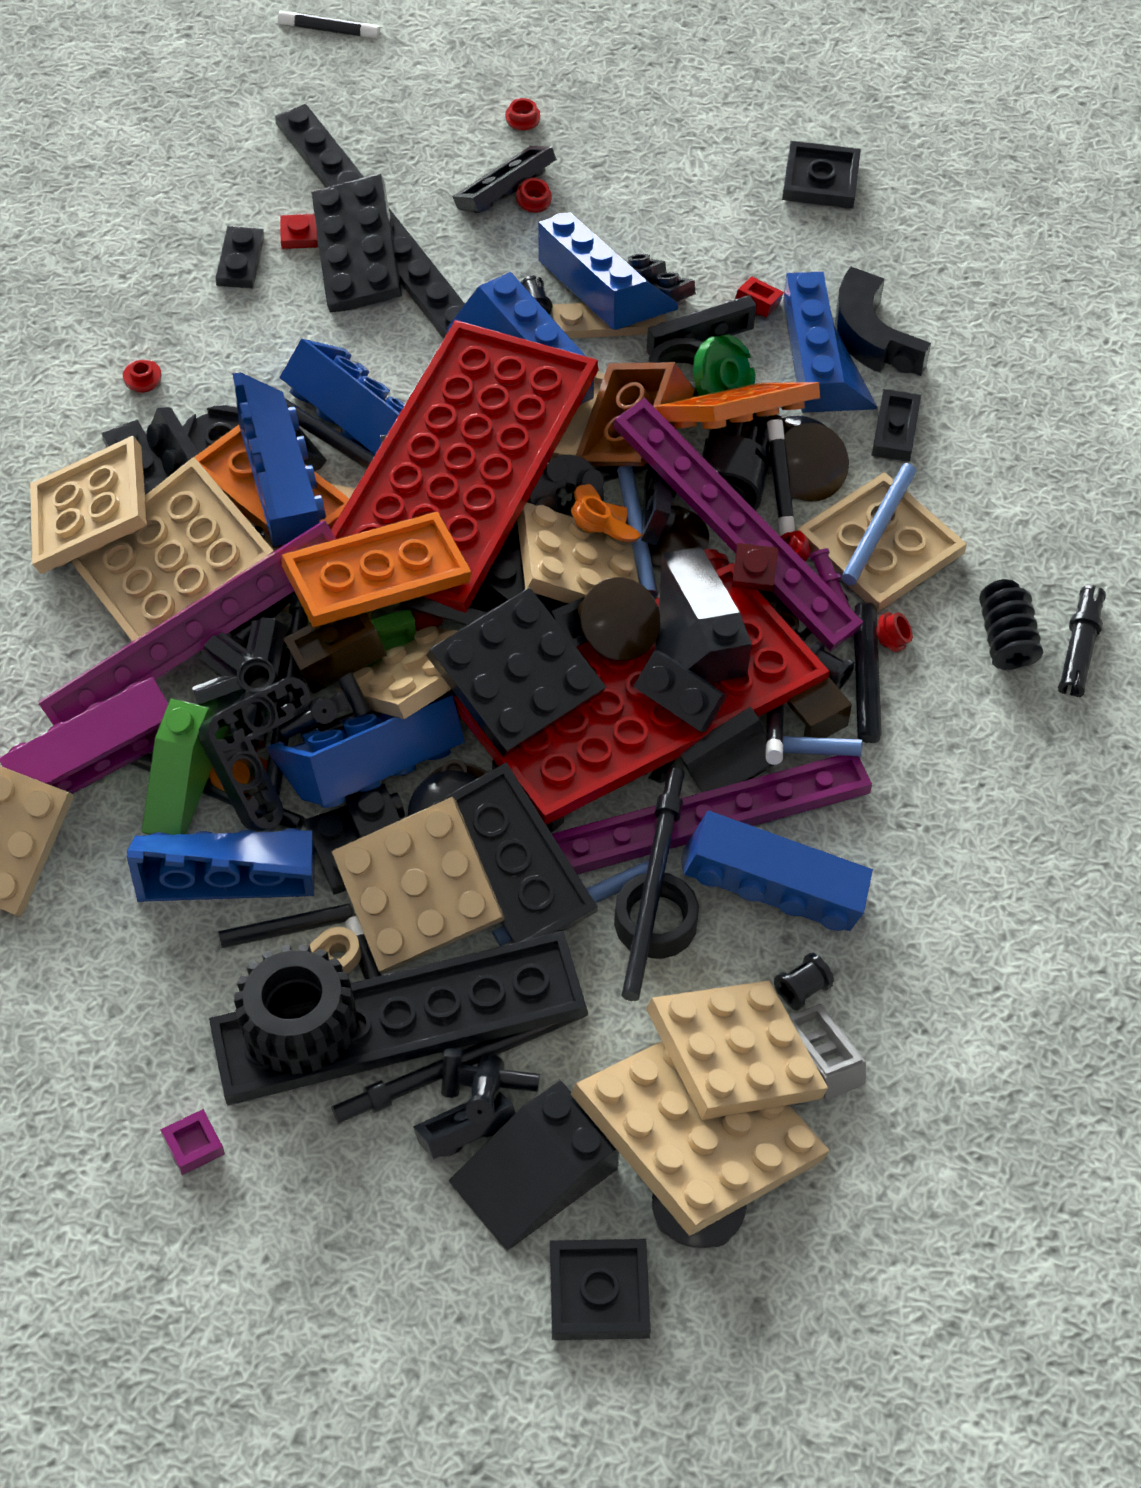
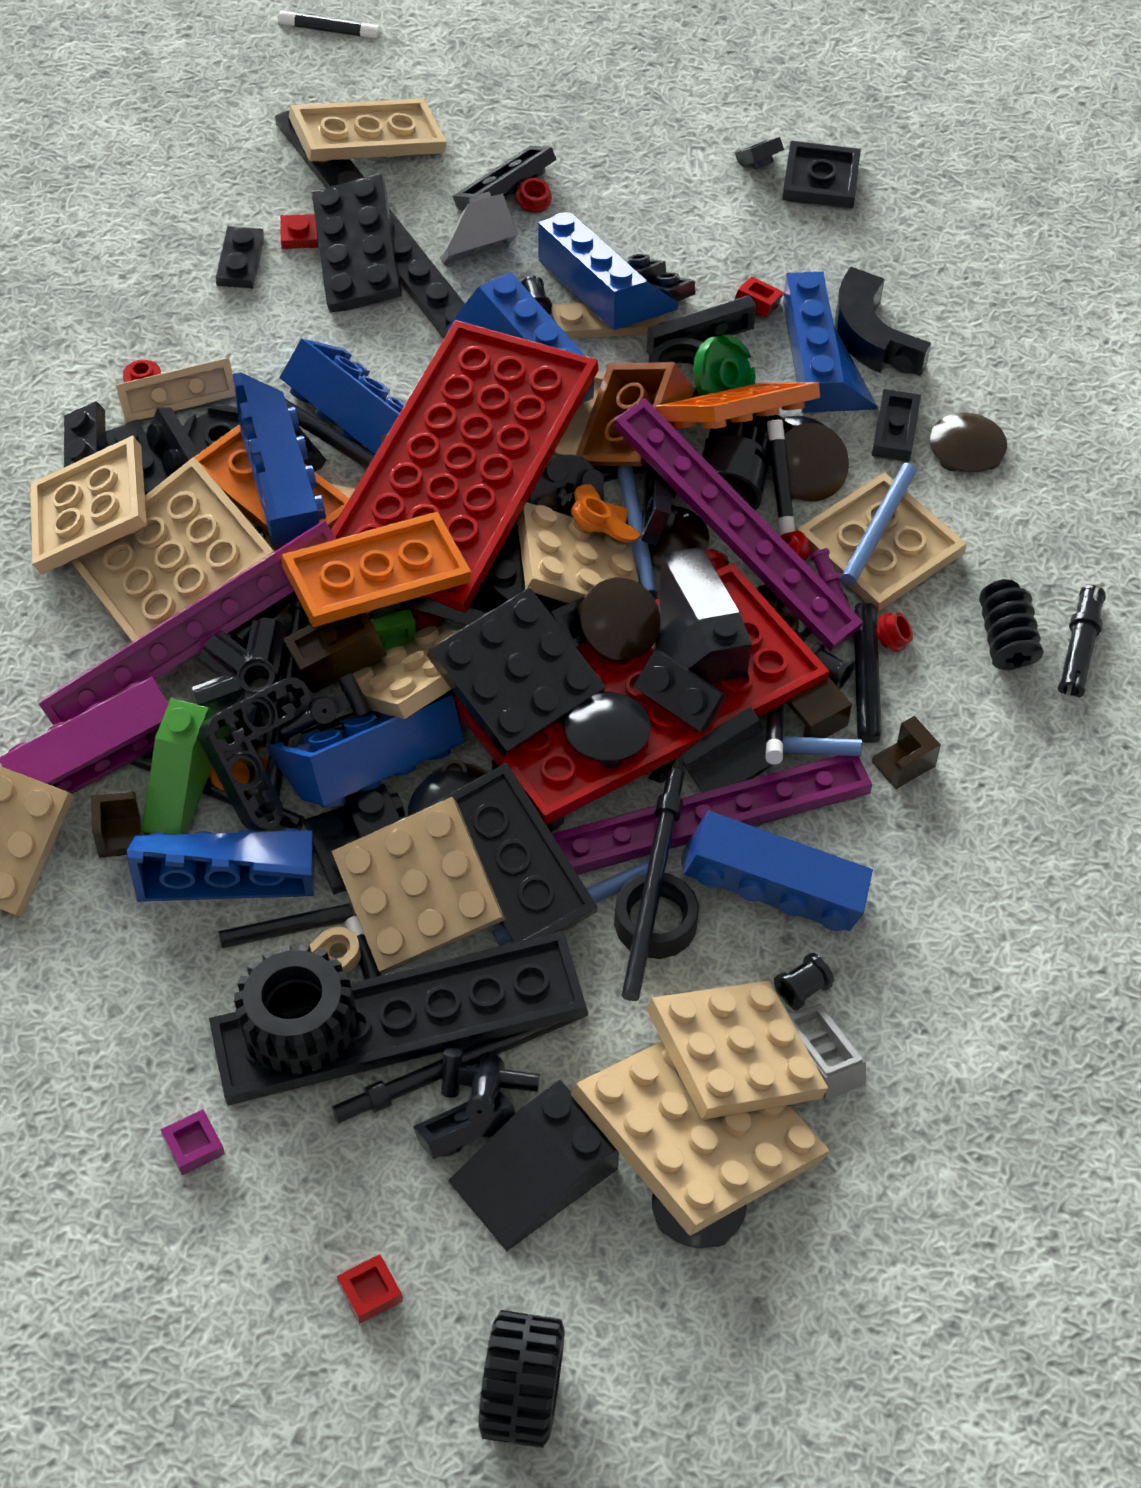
(84, 432): none -> black plate
(115, 822): none -> dark brown panel
(176, 389): none -> tan plate
(367, 129): none -> tan plate
(369, 1288): none -> red plate
(480, 227): none -> light grey slope
(521, 1378): none -> black tyre
(522, 114): red plate -> none
(599, 1289): black plate -> none
(608, 728): none -> black dish
(755, 567): dark red plate -> none
(760, 153): none -> black plate
(910, 756): none -> dark brown panel
(968, 442): none -> dark brown dish

